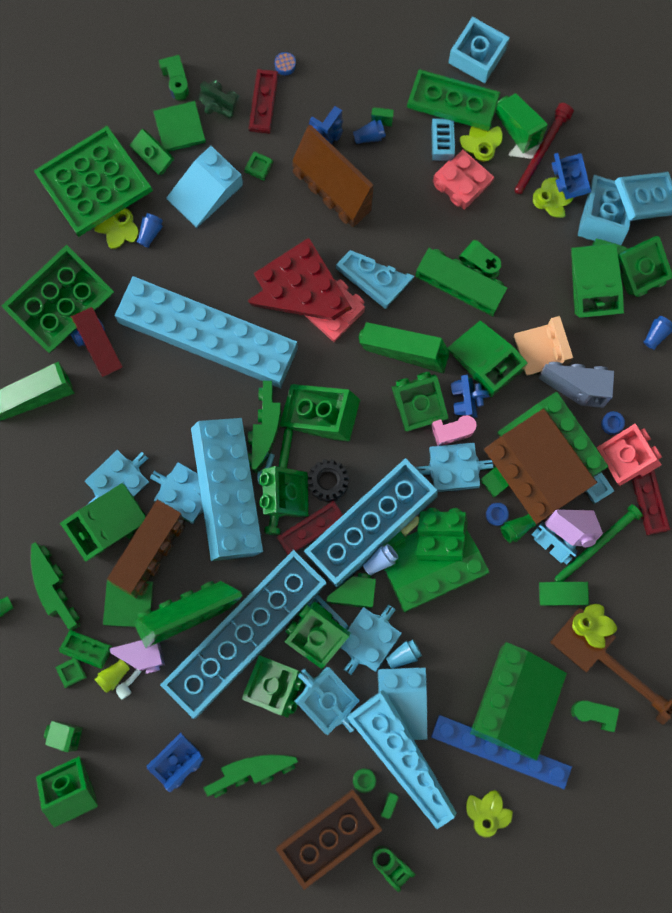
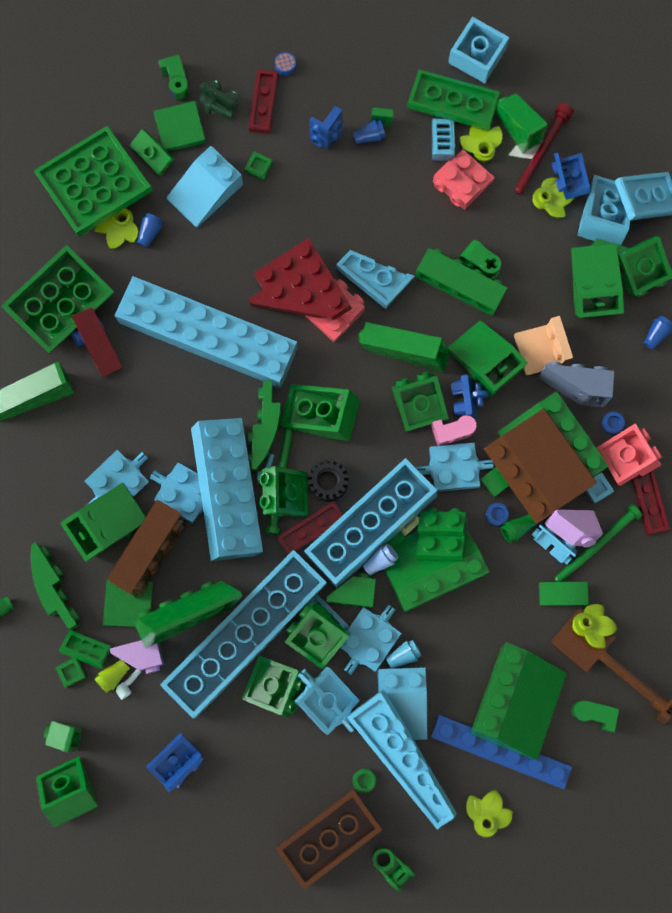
(259, 767): green slope -> none
(333, 177): reddish brown slope -> none
(389, 805): green tile -> none

